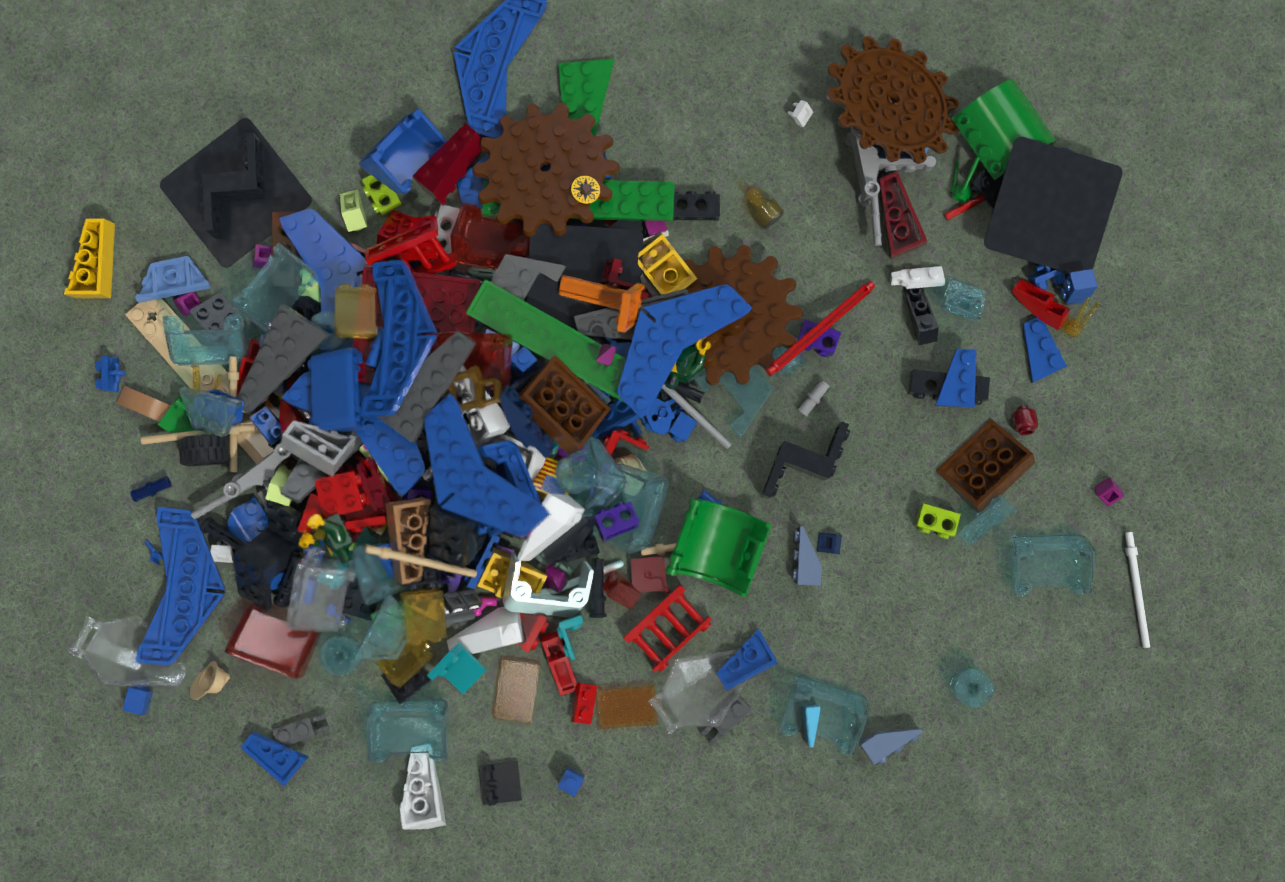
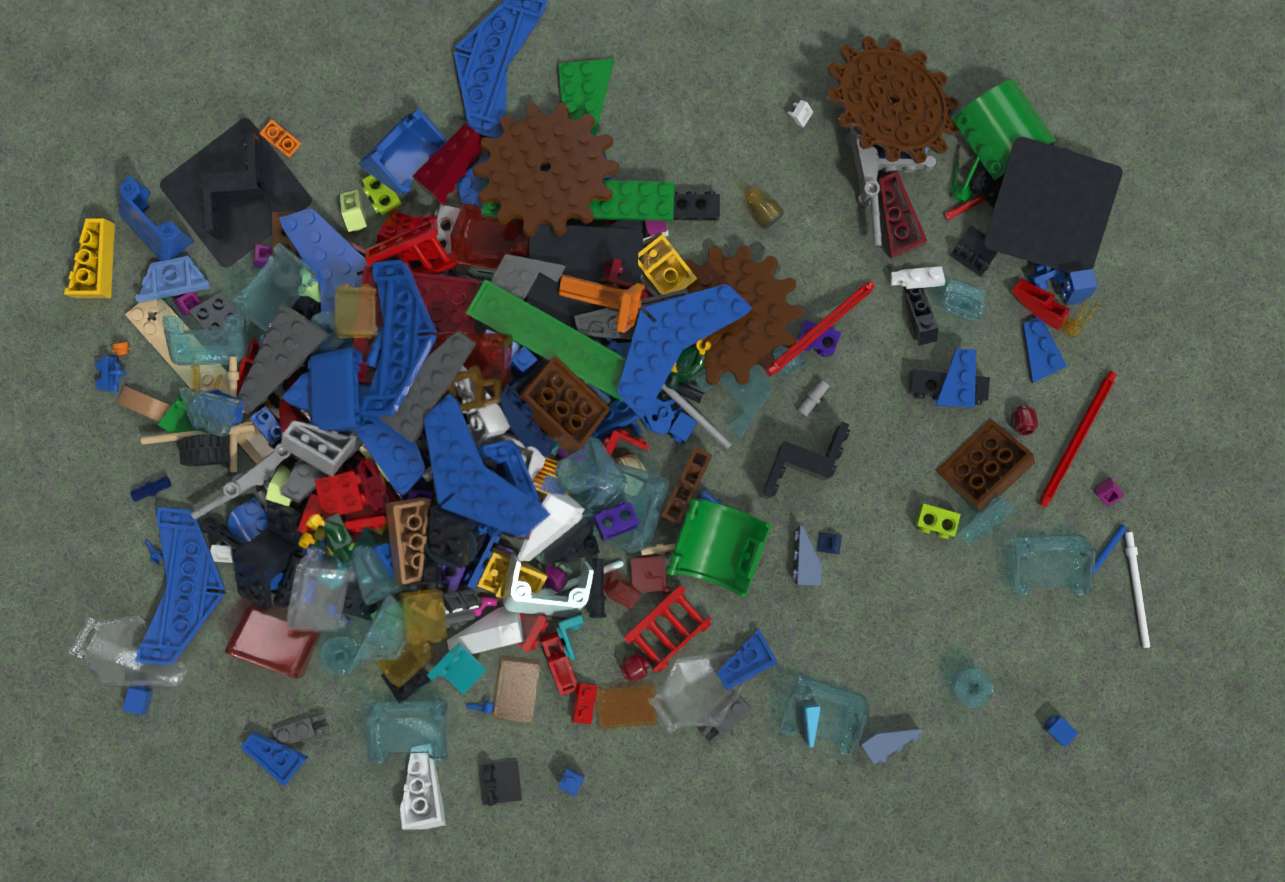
(121, 348): none -> orange plate
(164, 241): none -> blue windscreen
(209, 681): tan piece -> none
(280, 138): none -> orange slope
(386, 553): tan bar -> none
(487, 708): none -> blue hand
(585, 189): piece -> none
(606, 355): magenta slope -> none
(634, 667): none -> dark red head
(686, 486): none -> reddish brown brick
(972, 252): none -> black hinge
(1060, 730): none -> blue brick
(1077, 439): none -> red piece
(1109, 547): none -> blue bar

